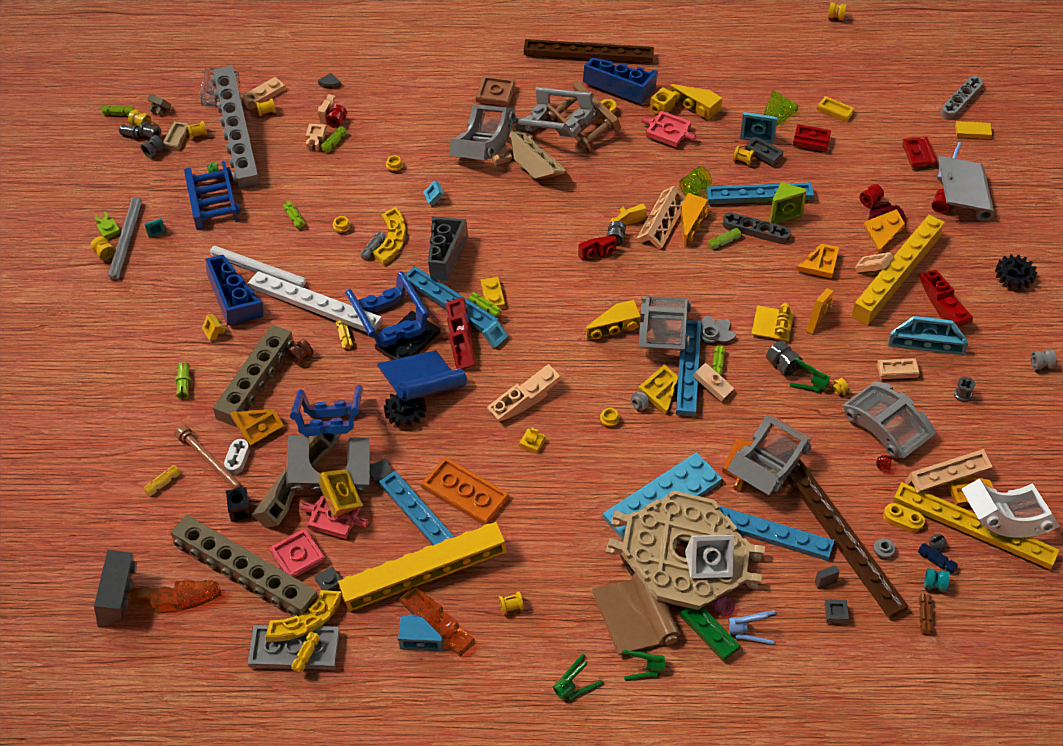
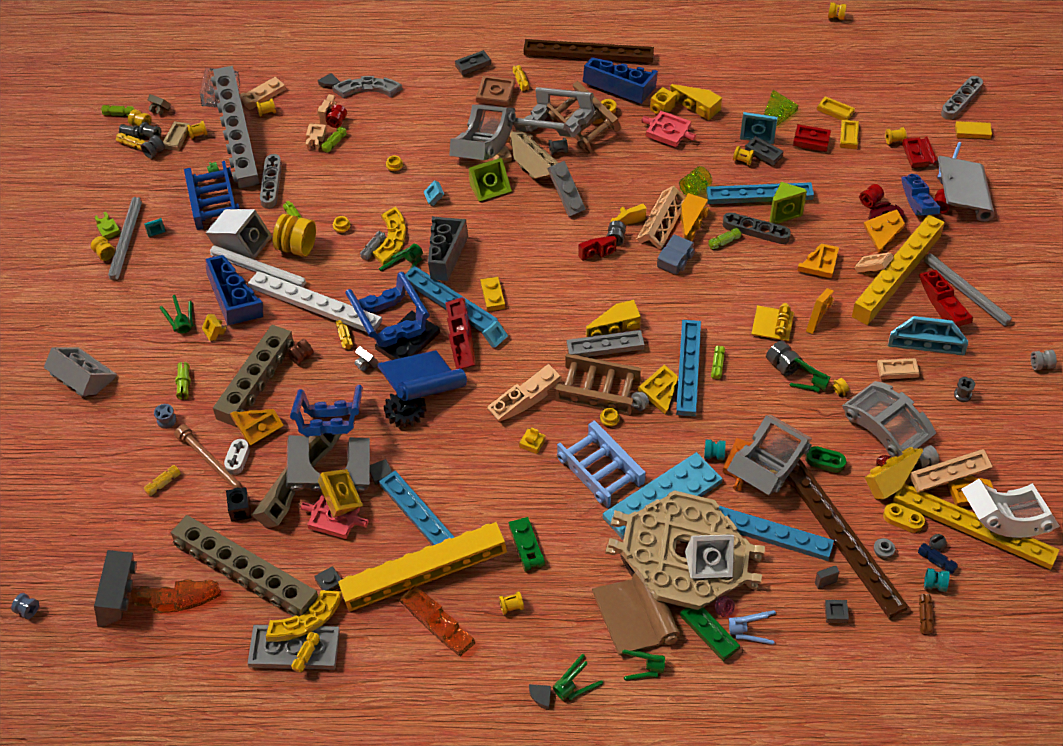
(25, 606): none -> sand blue wheel
(78, 370): none -> light grey slope
(129, 140): none -> yellow axle
(165, 416): none -> sand blue wheel
(182, 323): none -> green plant
(240, 232): none -> light grey slope
(267, 181): none -> light grey beam
(294, 235): none -> yellow wheel
(297, 553): coral plate -> none
(365, 359): none -> light grey tile
(367, 83): none -> light grey tile
(411, 254): none -> green plant
(418, 634): dark azure slope -> none
(465, 491): orange tile -> none
(473, 62): none -> dark grey plate
(485, 304): lime axle -> none
(489, 179): none -> lime slope
(521, 78): none -> yellow axle
(526, 543): none -> green plate
(540, 695): none -> dark grey tile
(558, 146): none -> dark grey bush
(566, 188): none -> light grey plate
(594, 399): none -> medium nougat fence
(606, 344): none -> light grey plate
(608, 447): none -> light blue fence
(666, 323): window -> none
(675, 254): none -> sand blue brick
(712, 449): none -> teal wheel
(713, 382): light nougat plate -> none
(716, 330): light grey plate -> none
(826, 459): none -> green plate
(849, 134): none -> yellow tile
(891, 477): none -> yellow slope
(895, 135): none -> yellow bush
(918, 195): none -> blue slope
(928, 457): none -> light grey wheel
(968, 289): none -> light grey axle
(1014, 272): black gear -> none

